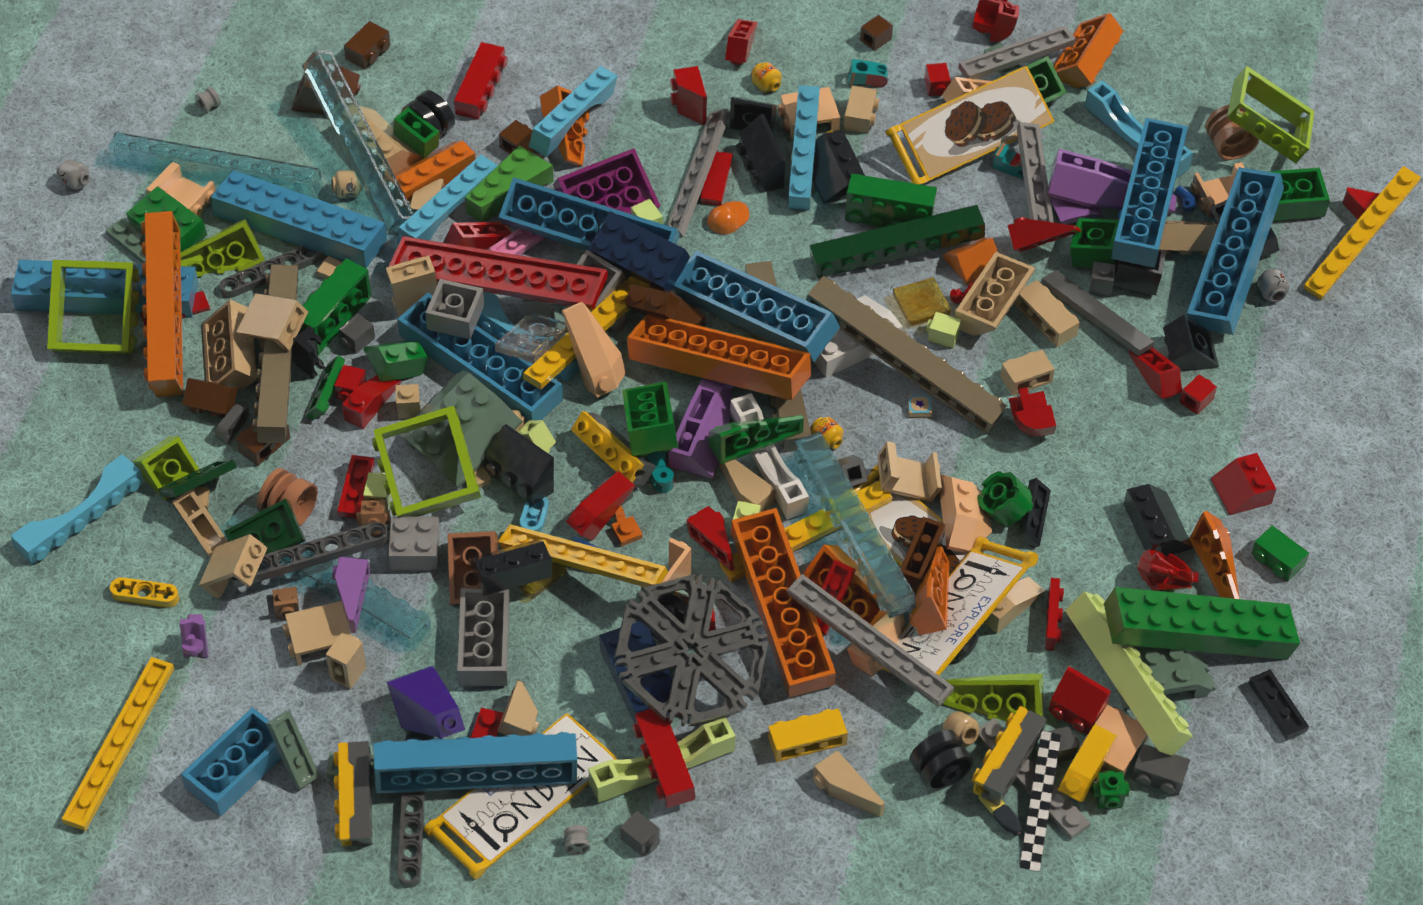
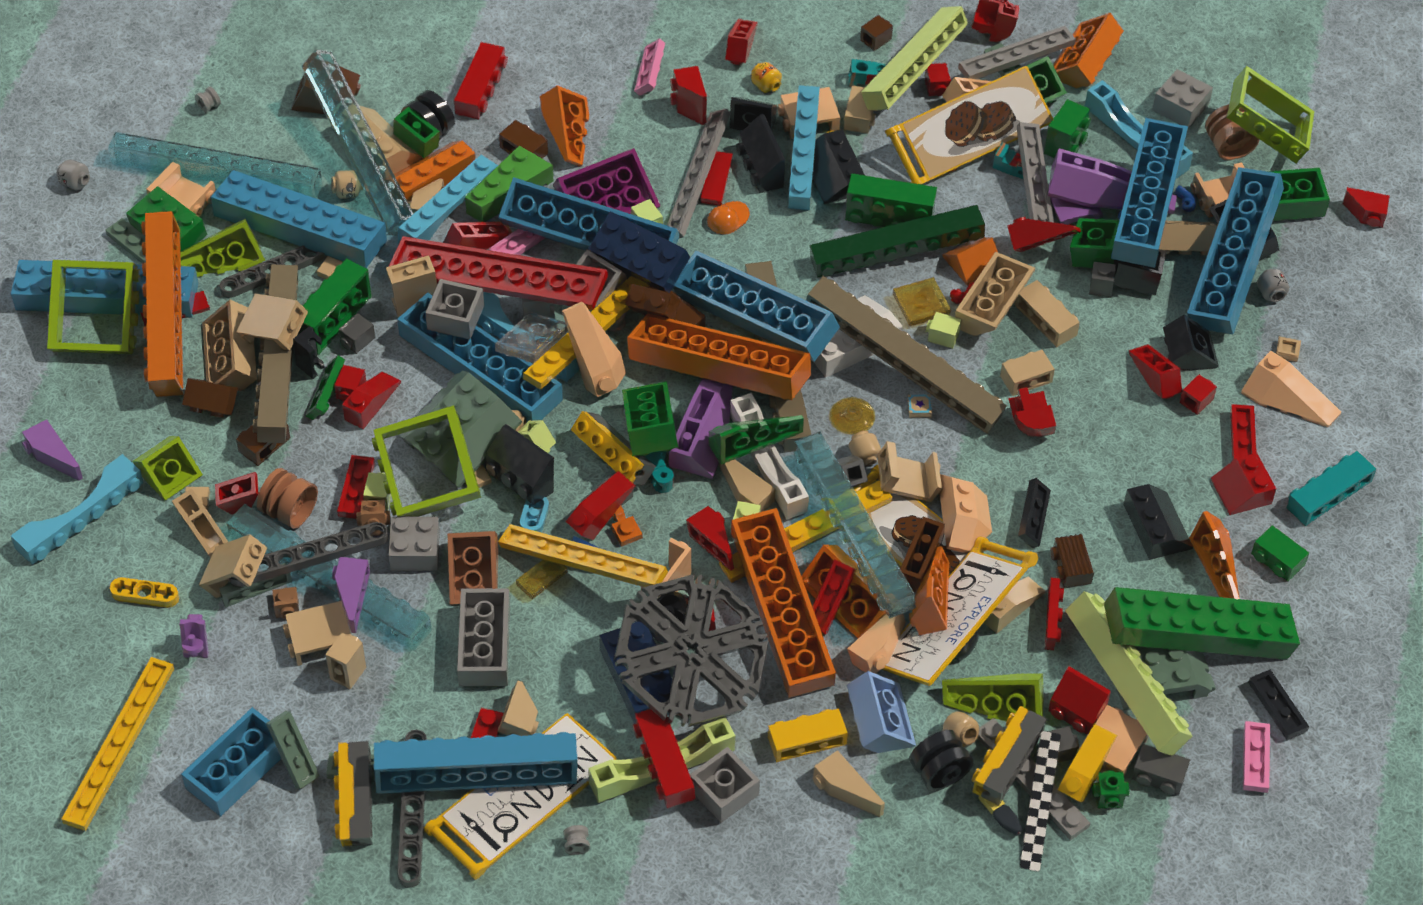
(50, 450): none -> medium lavender slope
(197, 478): dark green tile -> none
(232, 423): dark grey beam -> none
(232, 595): none -> sand green plate
(236, 492): none -> red slope
(273, 527): dark green tile -> none
(367, 45): reddish brown brick -> none
(397, 359): green slope -> none
(408, 401): tan brick -> none
(425, 704): dark purple slope -> none
(512, 566): black slope -> none
(552, 129): medium azure arch -> none
(640, 834): dark grey brick -> none
(649, 67): none -> bright pink plate
(724, 784): none -> light grey brick
(830, 430): yellow head -> none
(852, 422): none -> clear yellow dish
(865, 446): none -> tan head
(870, 640): light grey tile -> none
(880, 713): none -> light blue slope
(914, 58): none -> yellowish green brick
(1005, 498): green brick -> none
(1067, 129): none -> green brick
(1072, 561): none -> reddish brown brick
(1097, 313): dark grey tile -> none
(1165, 572): red helmet -> none
(1182, 98): none -> light grey brick
(1242, 430): none -> red plate
(1256, 757): none -> bright pink plate
(1282, 386): none -> light nougat wedge
(1288, 348): none -> tan tile
(1330, 488): none -> teal brick
(1362, 233): yellow plate -> none

